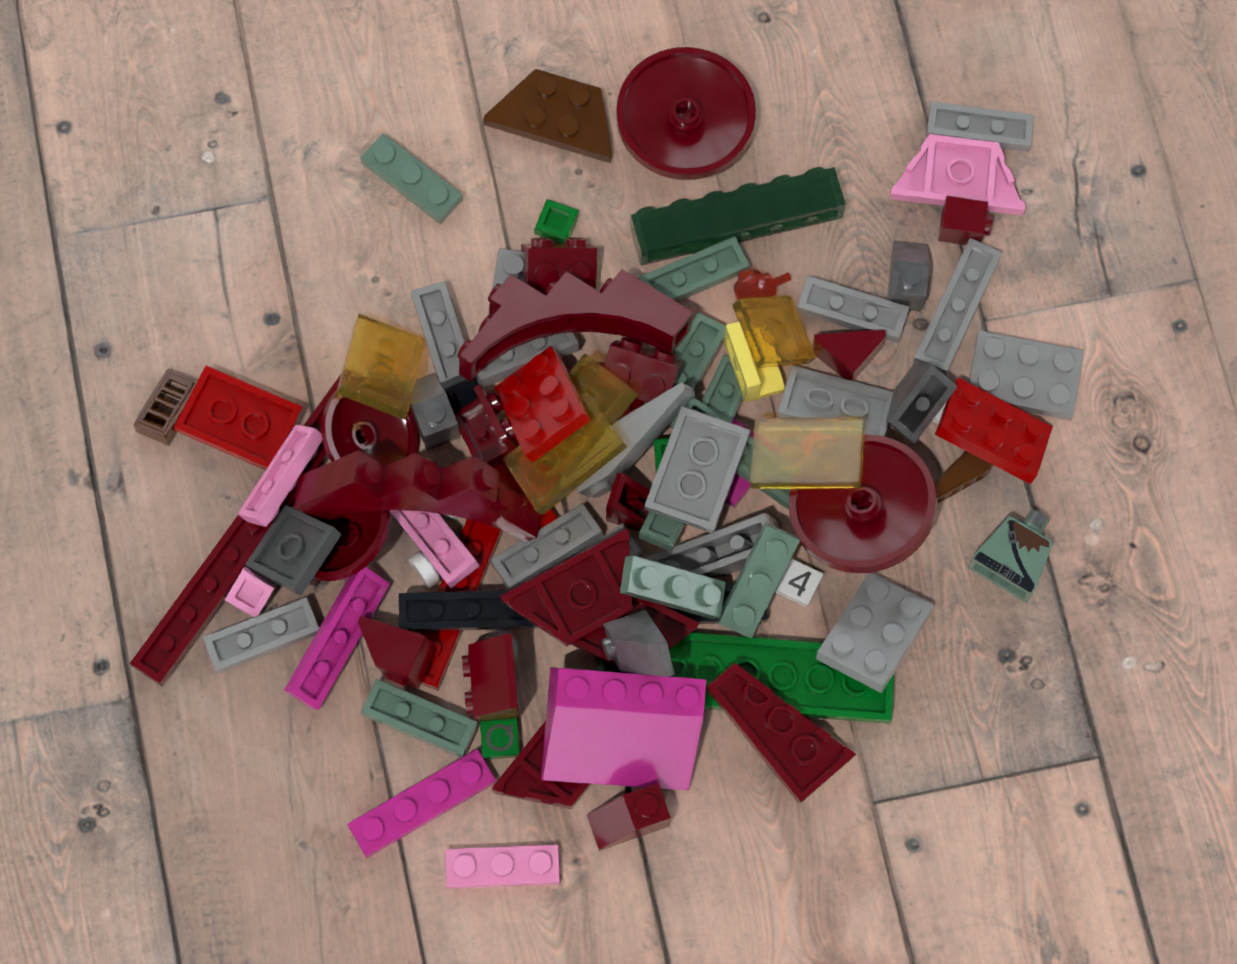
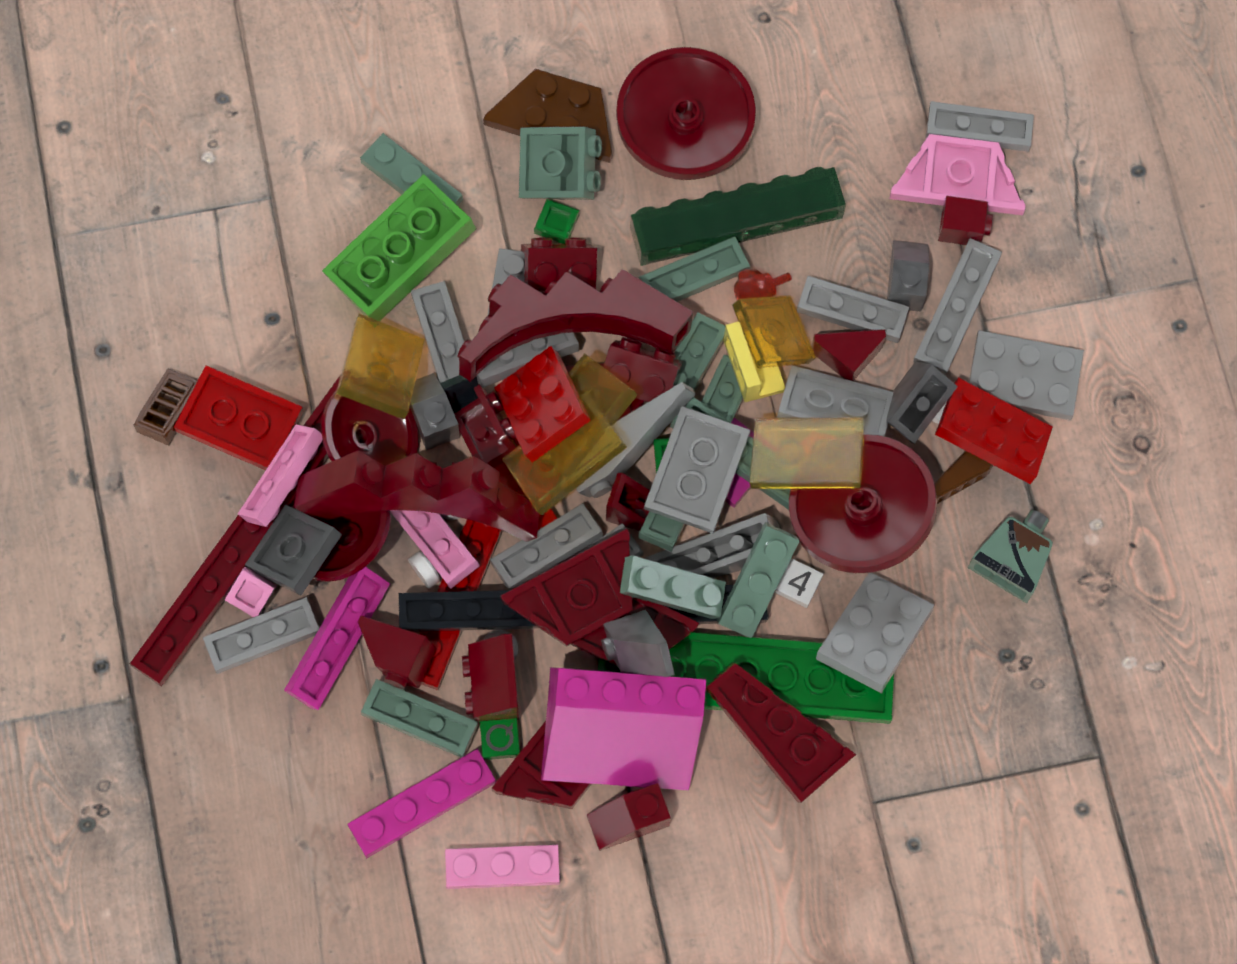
(399, 249): none -> bright green slope
(559, 163): none -> sand green plate

